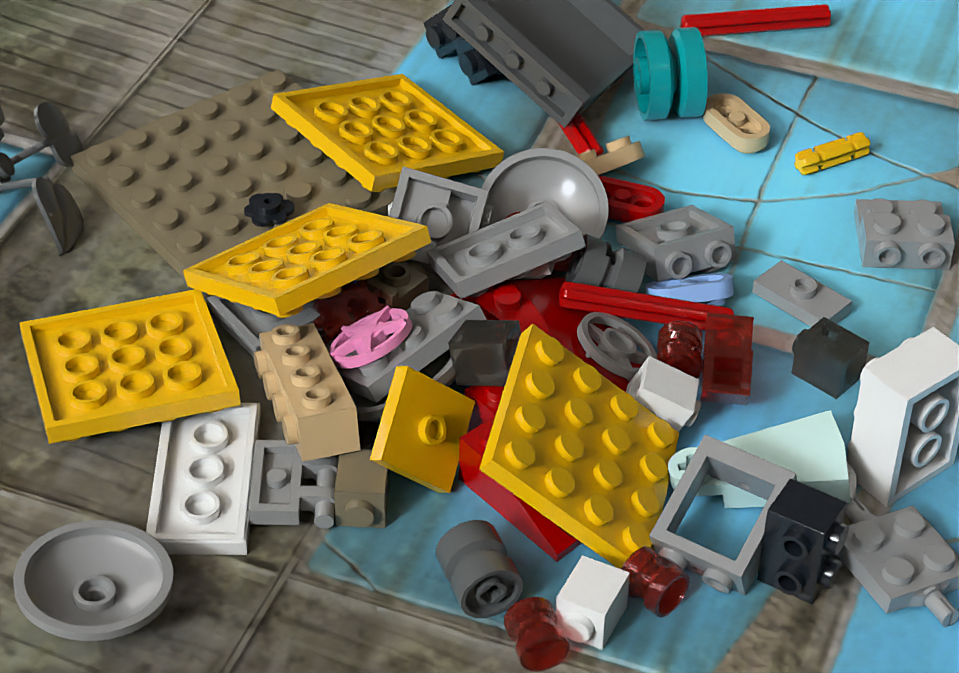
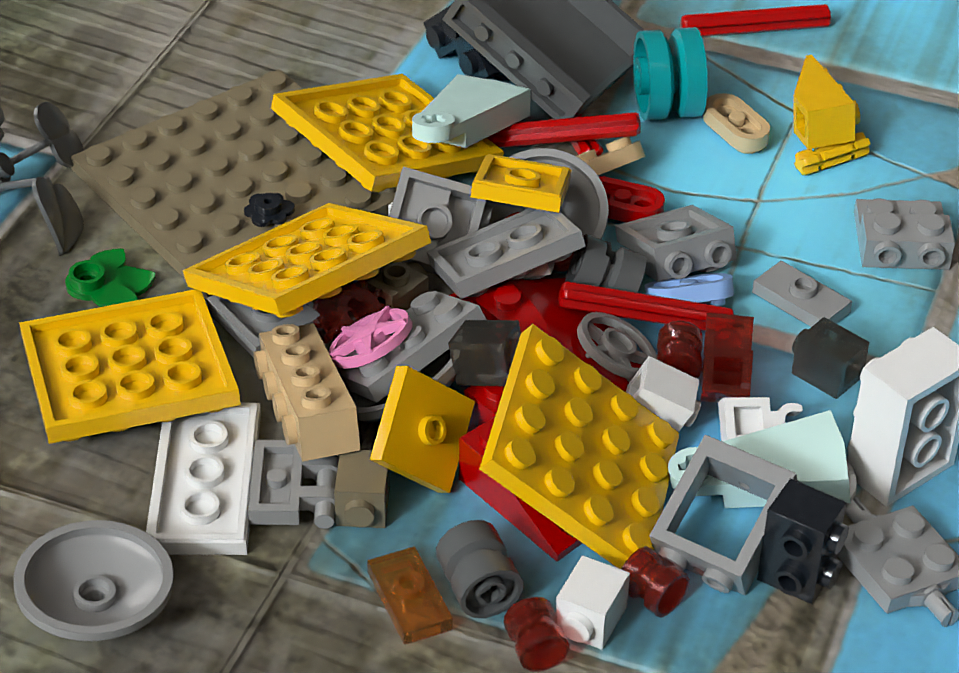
(107, 279): none -> green plate
(409, 595): none -> clear orange plate
(471, 111): none -> light aqua piece
(521, 183): none -> yellow plate
(568, 130): none -> red axle
(751, 414): none -> white plate
(822, 108): none -> yellow slope

